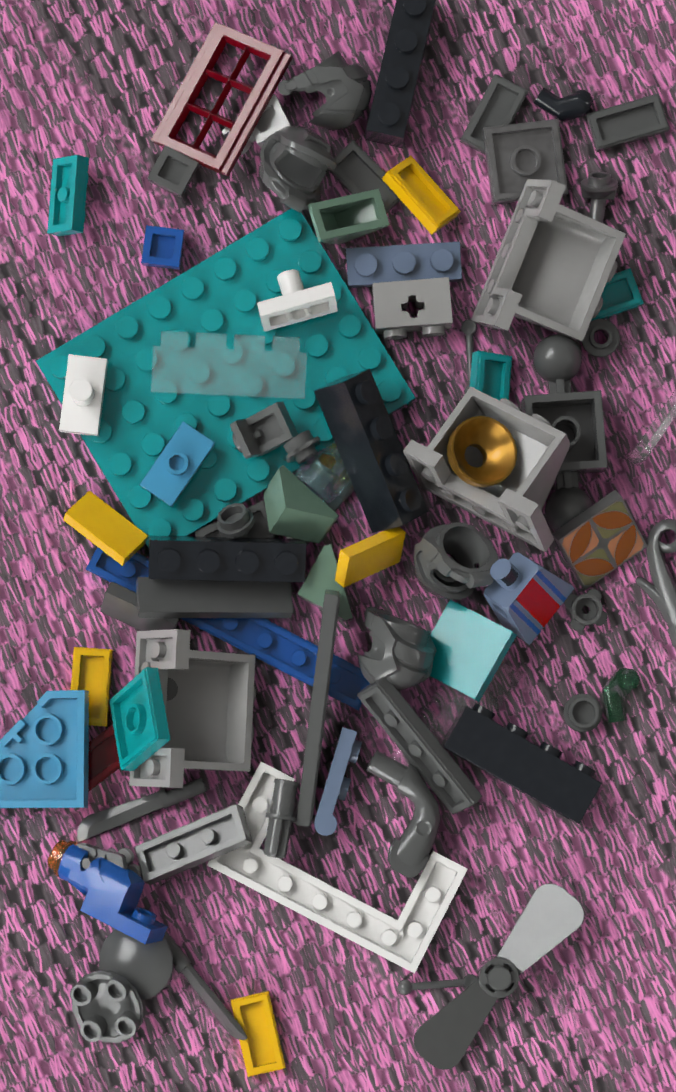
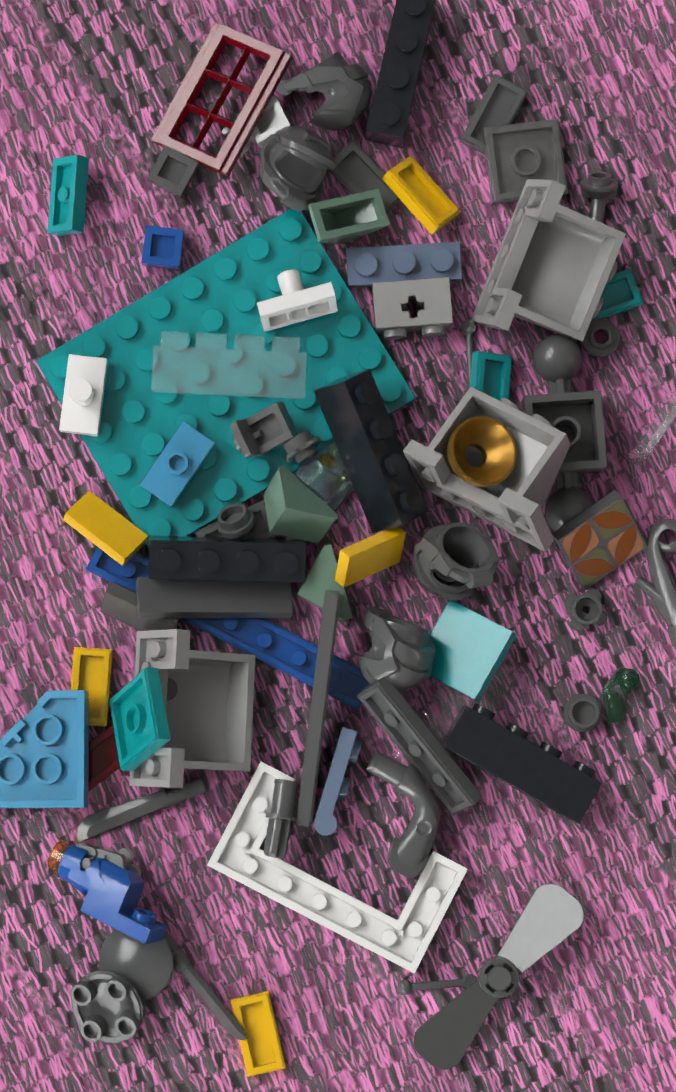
(193, 844): plate -> none
(525, 595): sand blue torso -> none
(567, 107): black arm -> none
(627, 122): dark grey tile -> none

